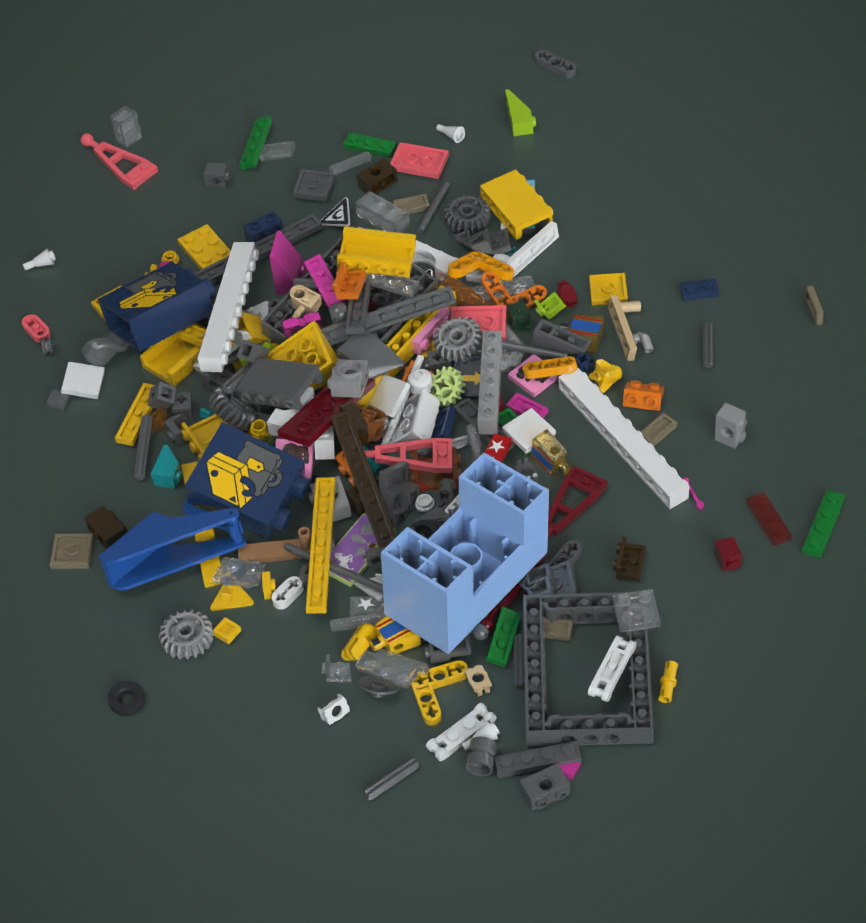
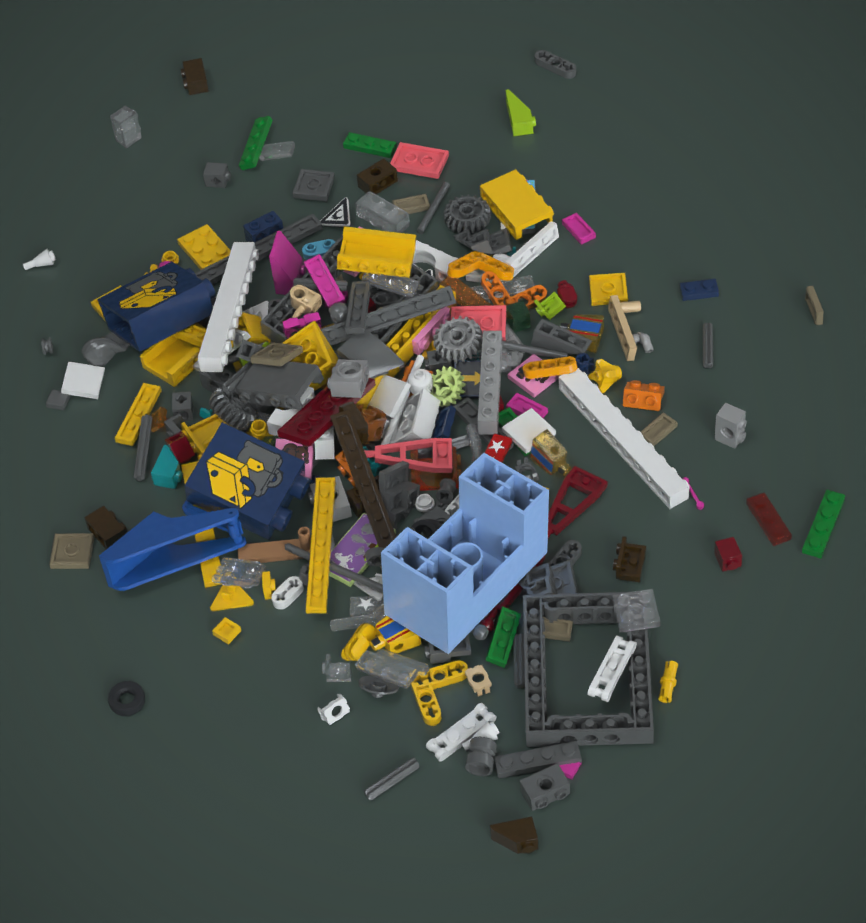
(35, 328): coral plate -> none
(134, 177): coral plate -> none
(161, 396): dark grey brick -> none
(174, 637): light grey gear -> none
(180, 447): none -> dark red brick
(195, 76): none -> dark brown brick
(276, 354): none -> dark tan tile
(315, 248): none -> medium azure plate
(348, 282): orange bracket -> none
(350, 163): clear axle -> none
(456, 133): white cone -> none
(516, 835): none -> dark brown slope
(578, 228): none -> dark pink tile

